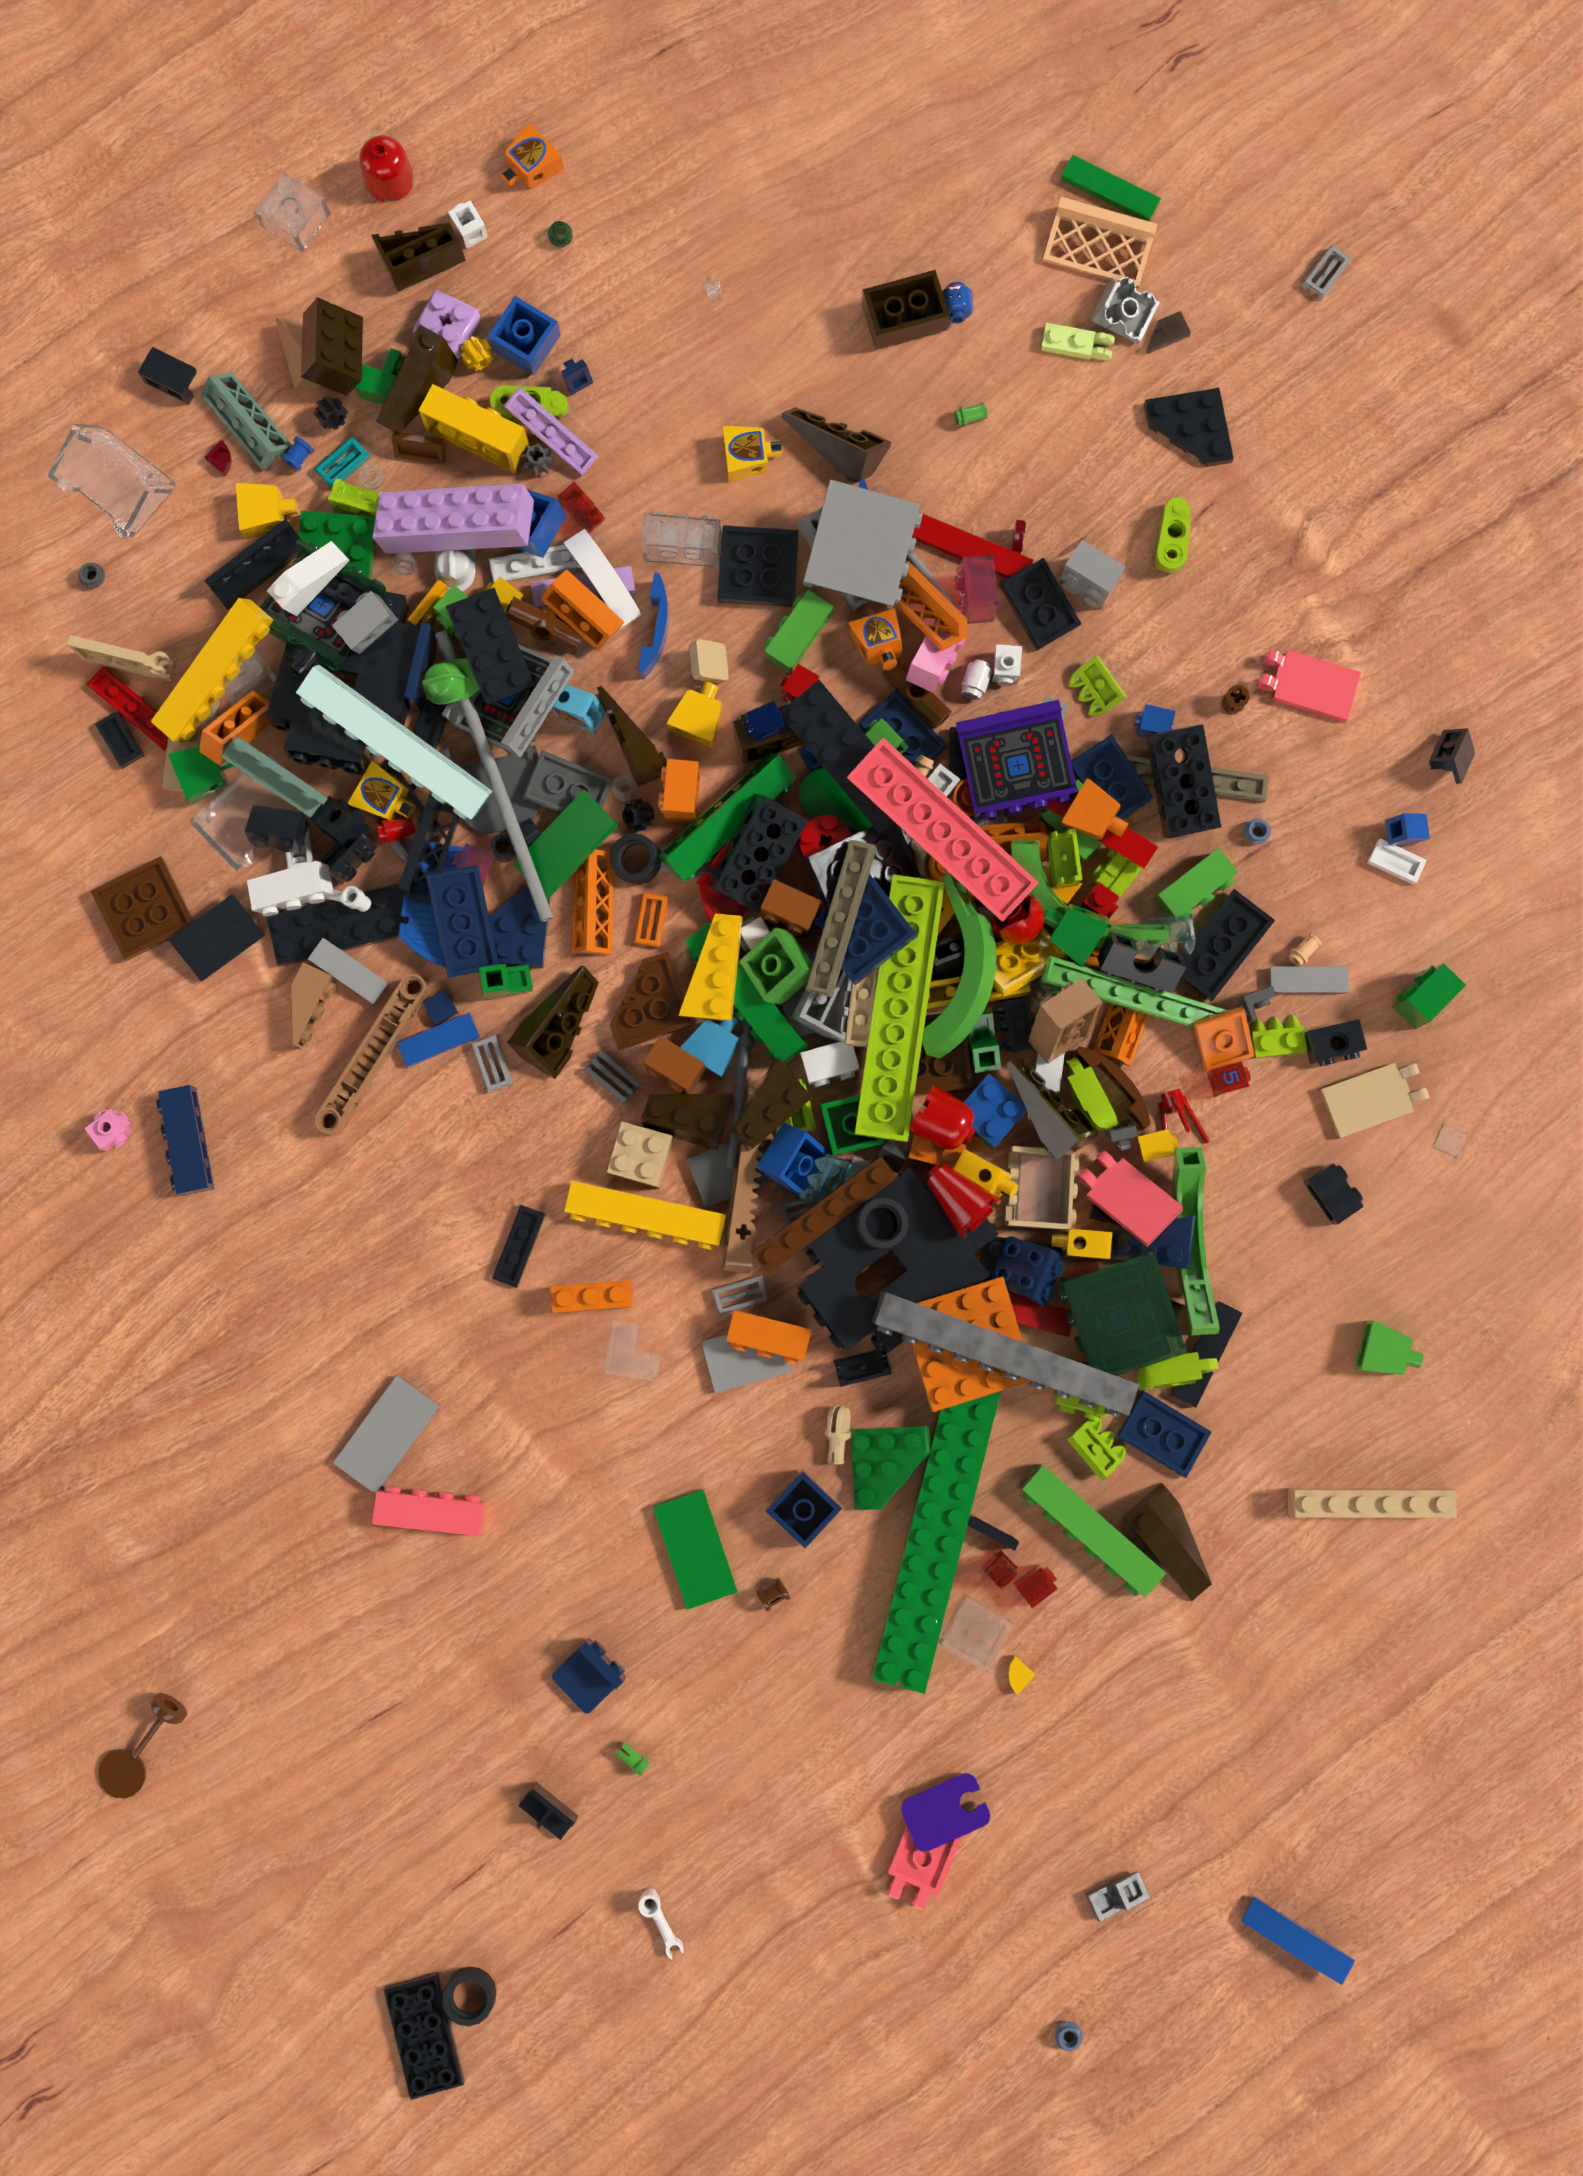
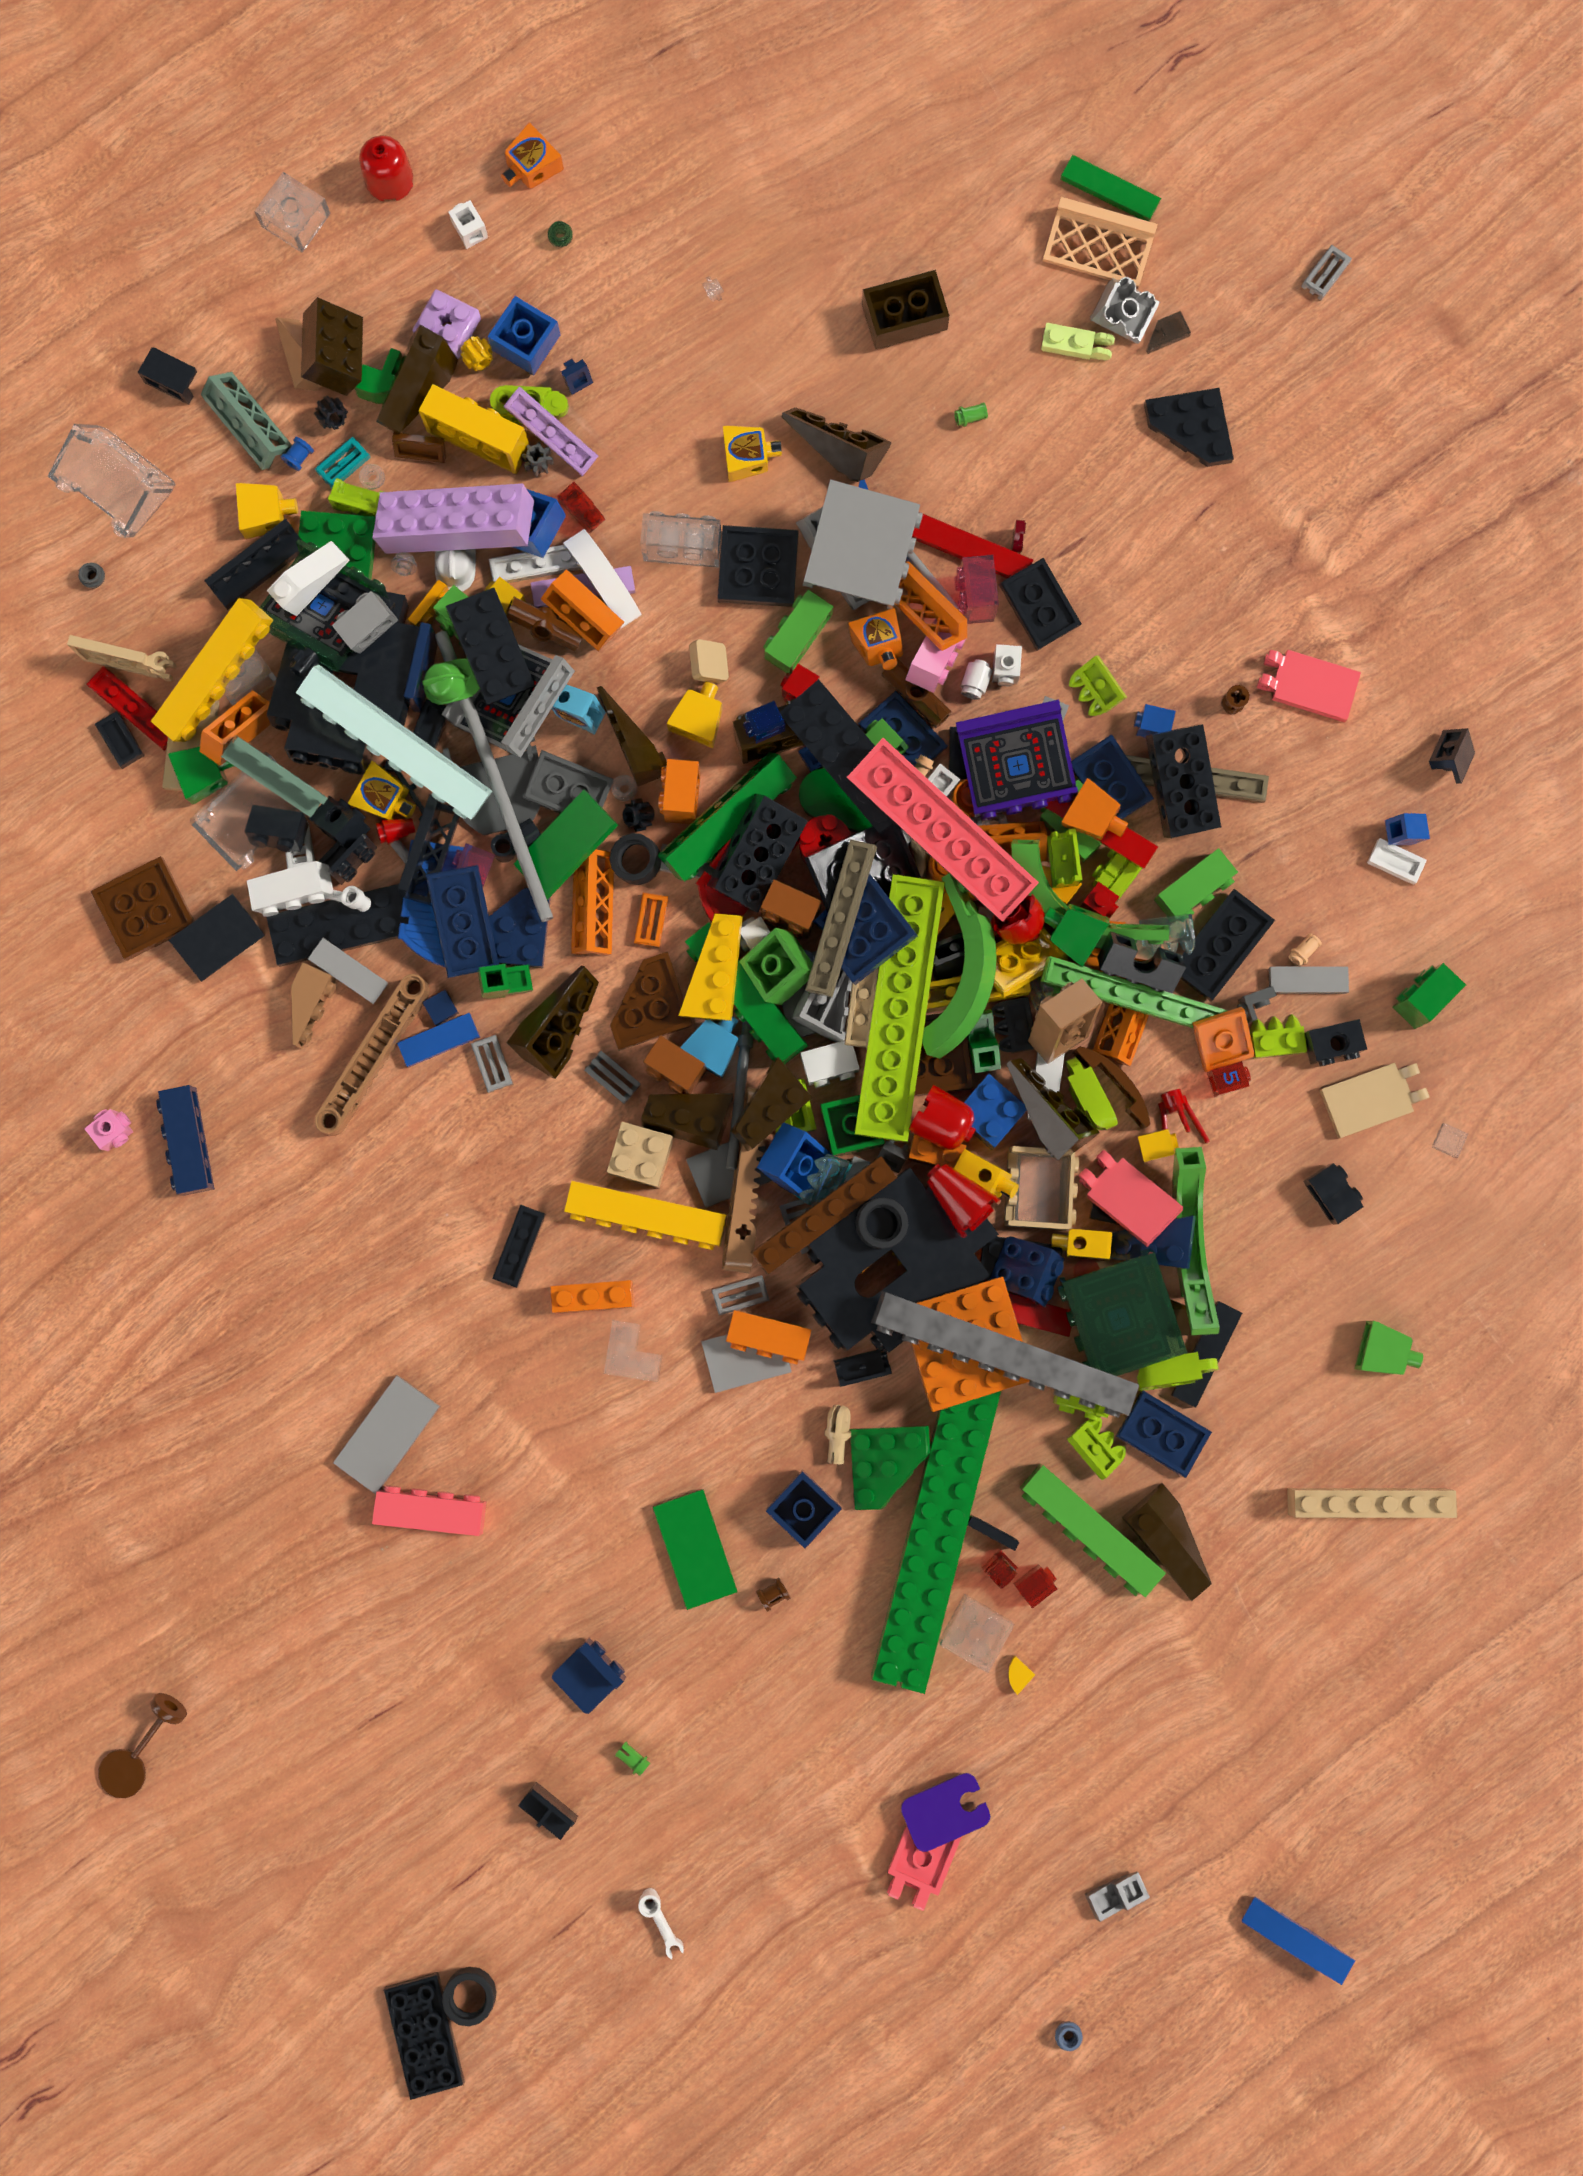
(220, 458): dark red tile -> none
(419, 253): dark brown wedge -> none
(651, 655): blue slope -> none
(958, 301): blue head -> none
(1091, 574): light grey brick -> none
(1122, 1133): dark grey tile -> none
(1174, 518): lime piece -> none
(1262, 826): sand blue plate -> none

